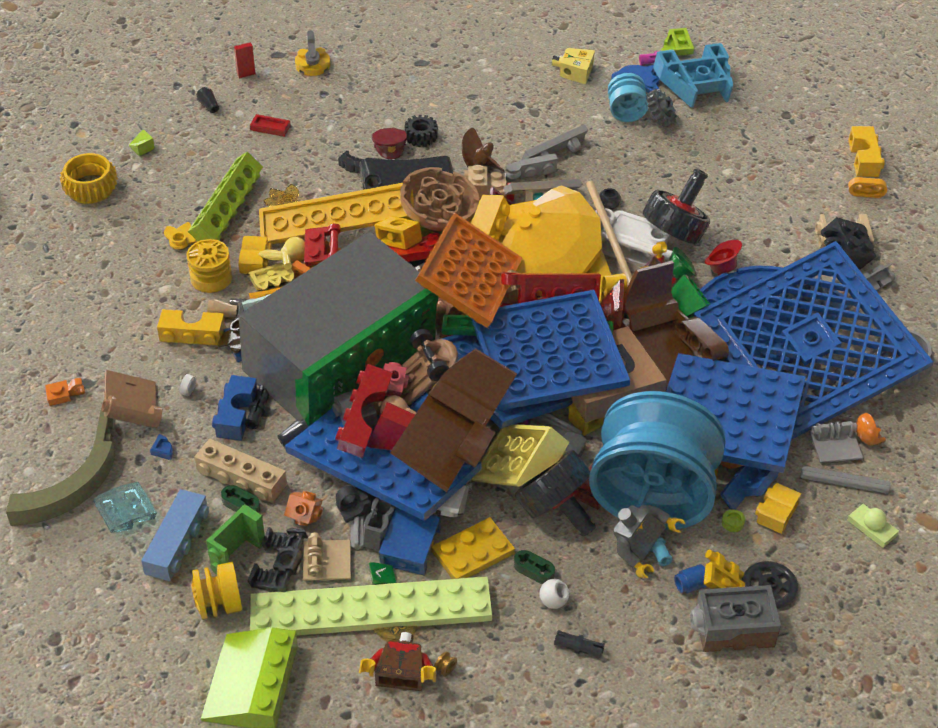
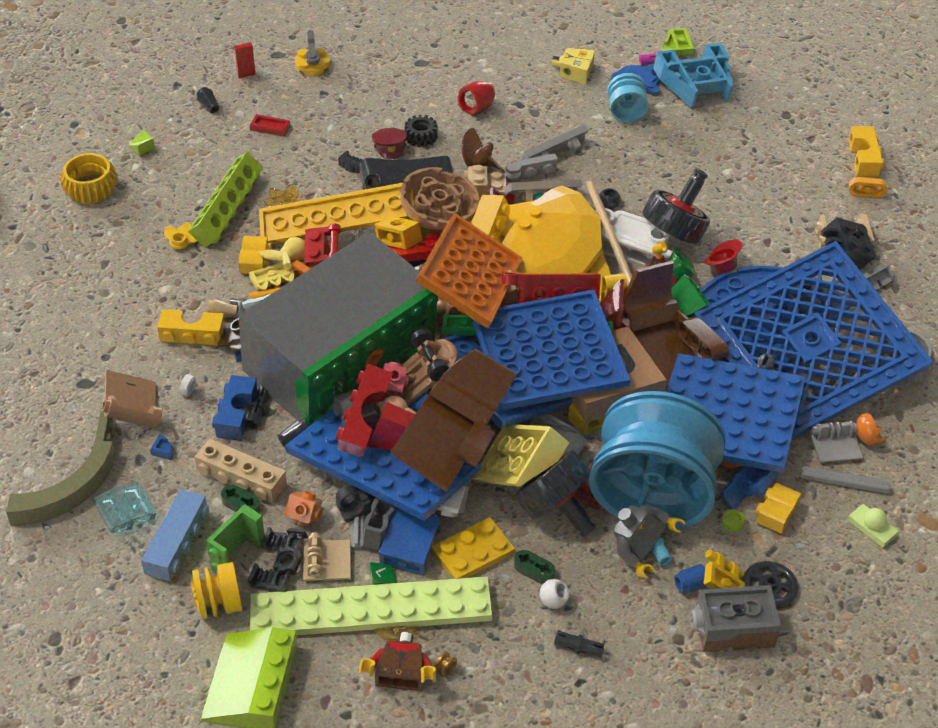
(61, 391): orange plate -> none
(209, 265): yellow wheel -> none
(482, 93): none -> red piece
(661, 107): dark grey gear -> none
(770, 363): none -> dark grey hinge

